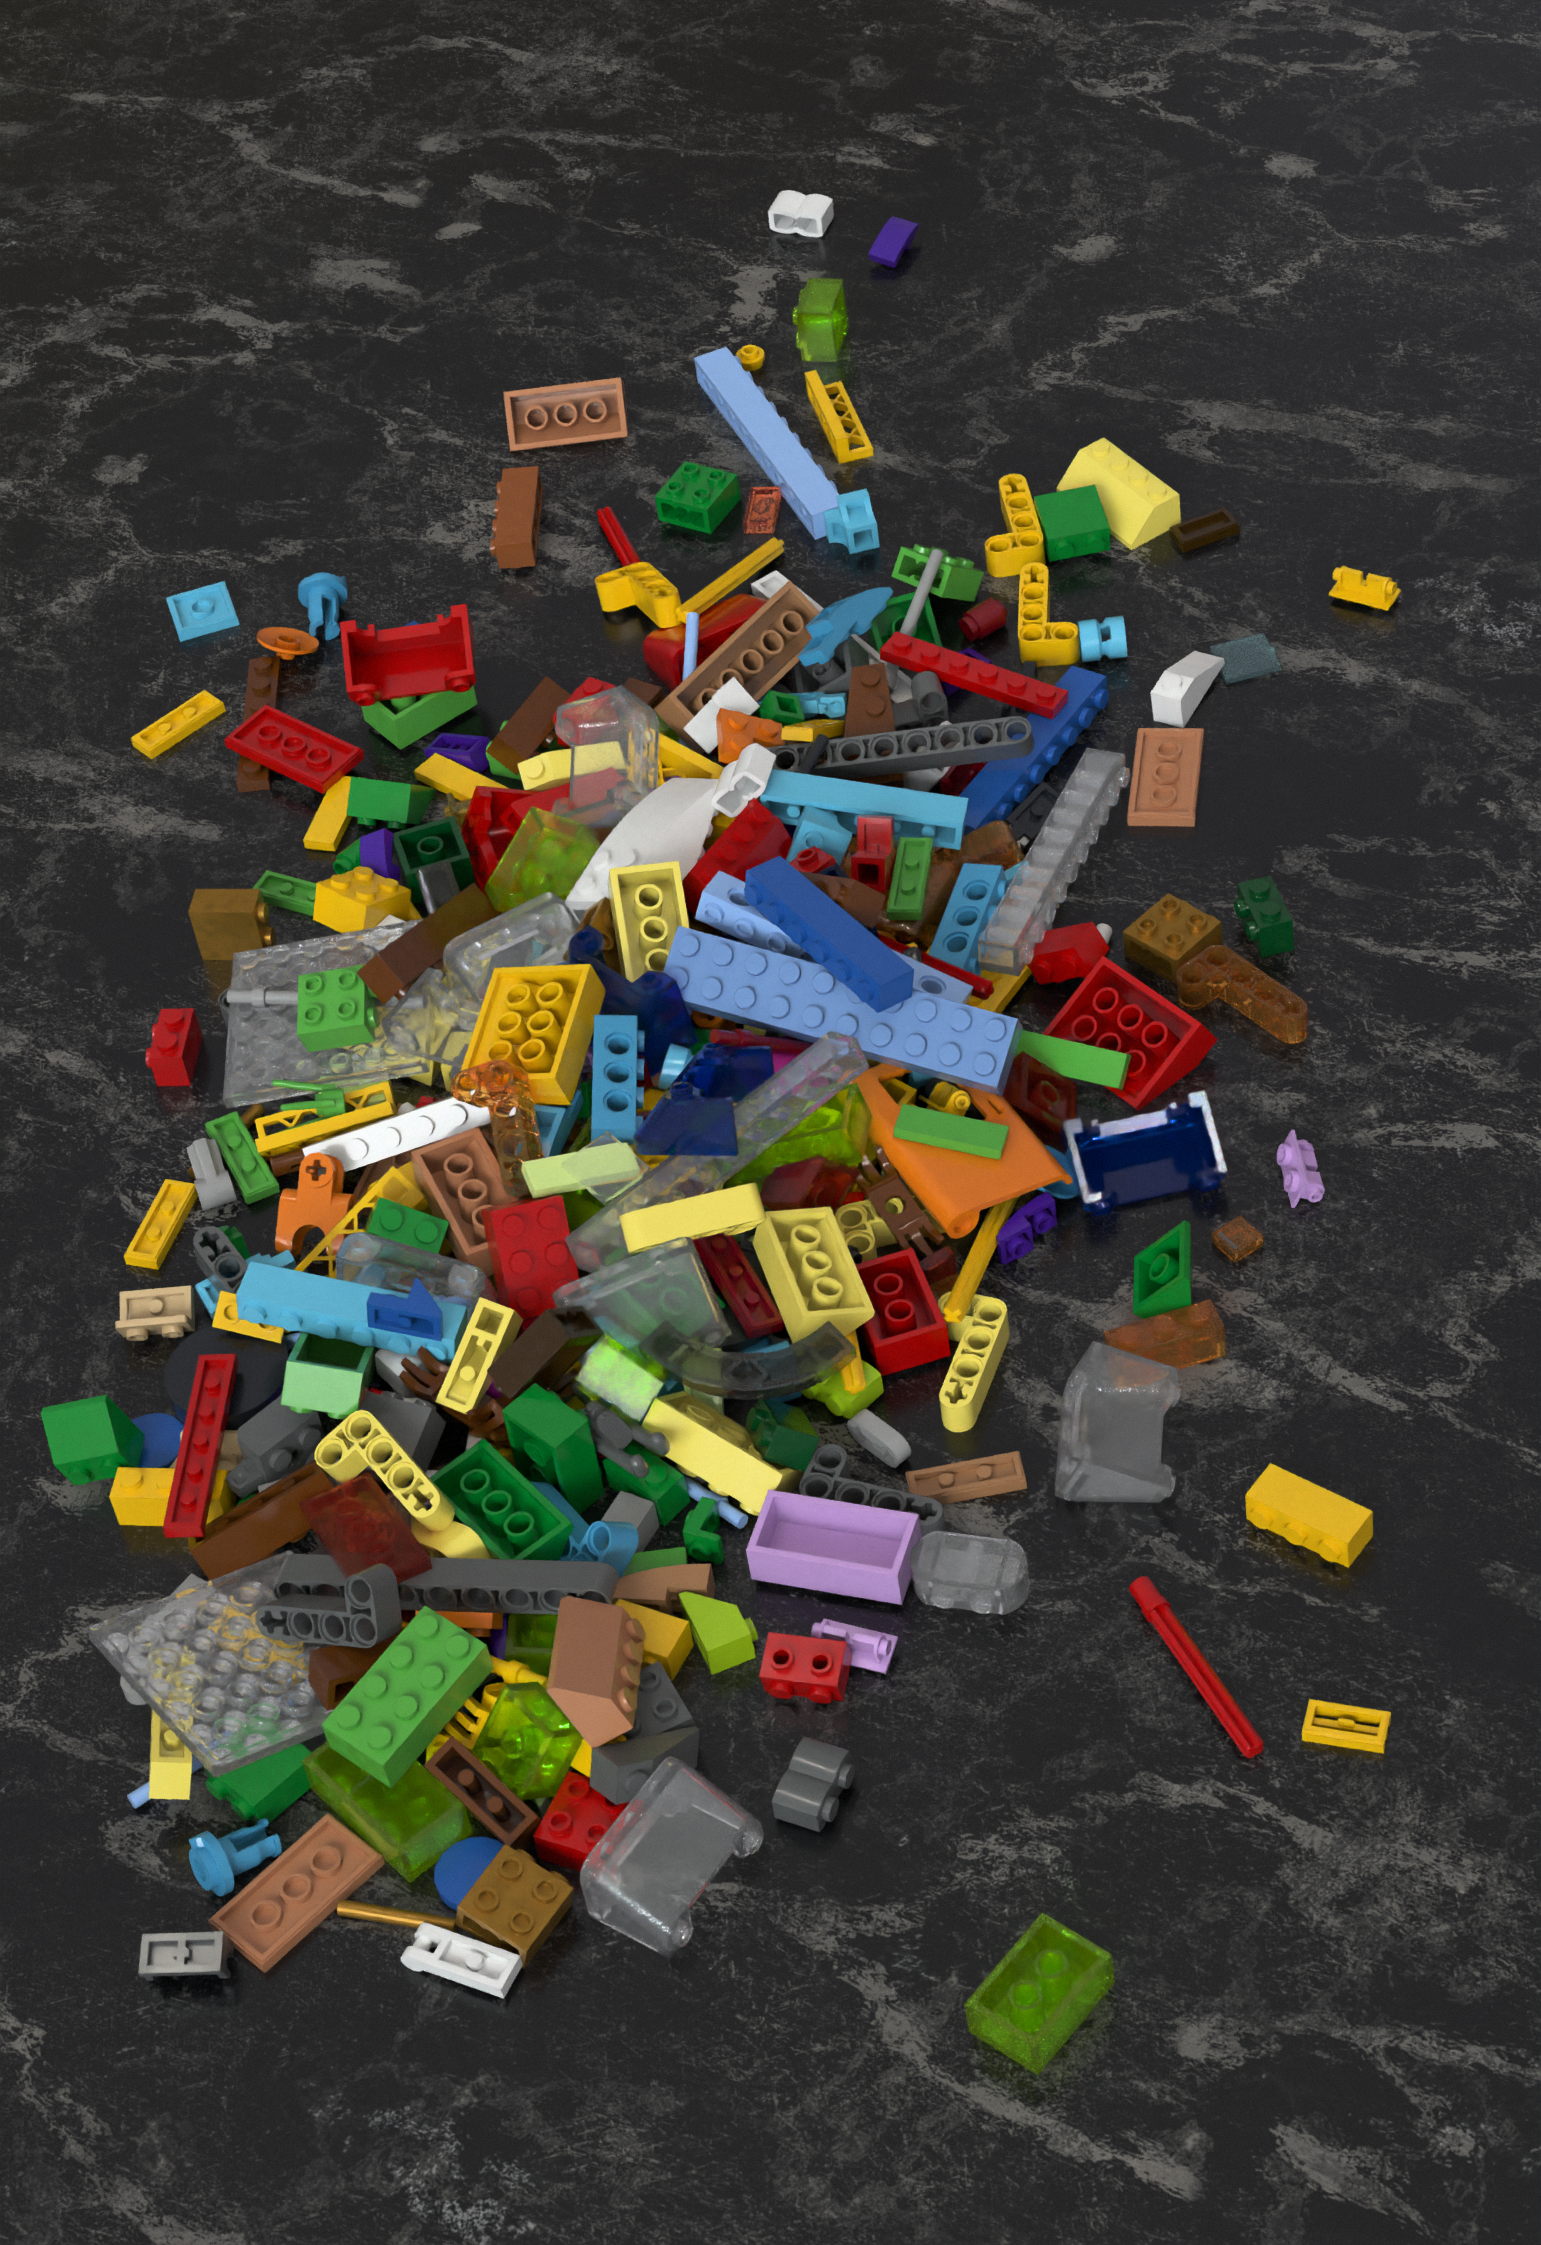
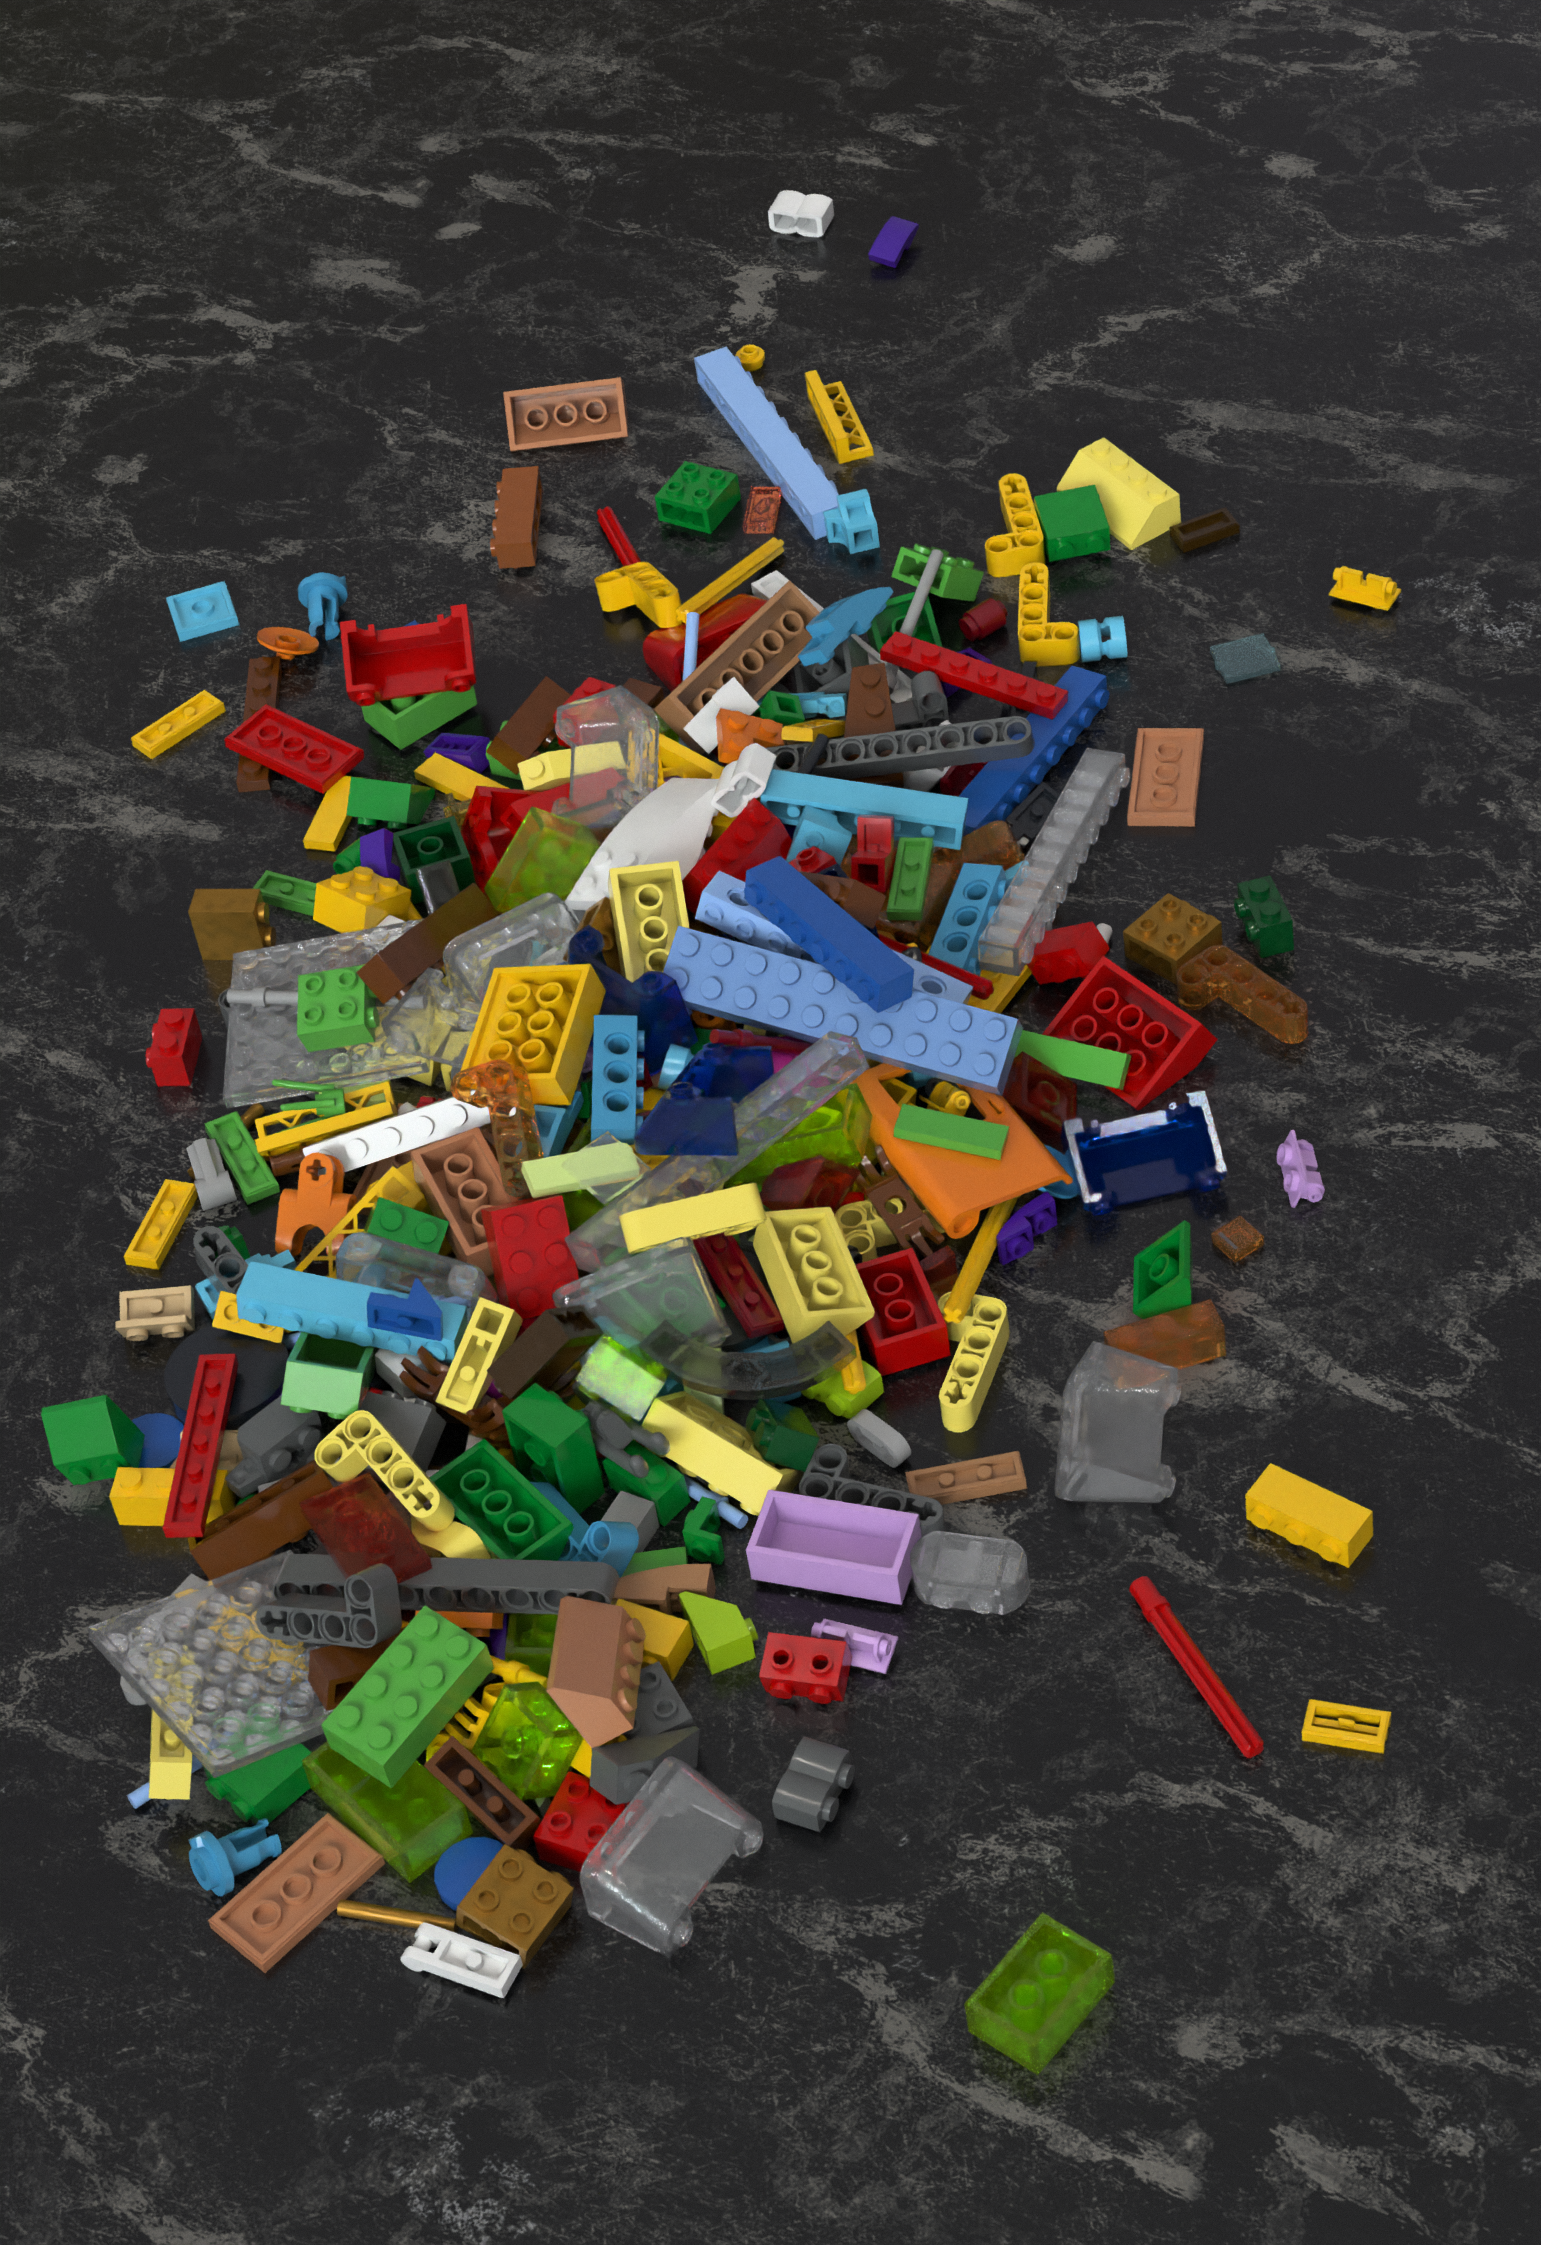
(185, 1954): hinge -> none
(821, 319): clear neon green brick -> none
(1183, 687): white slope -> none

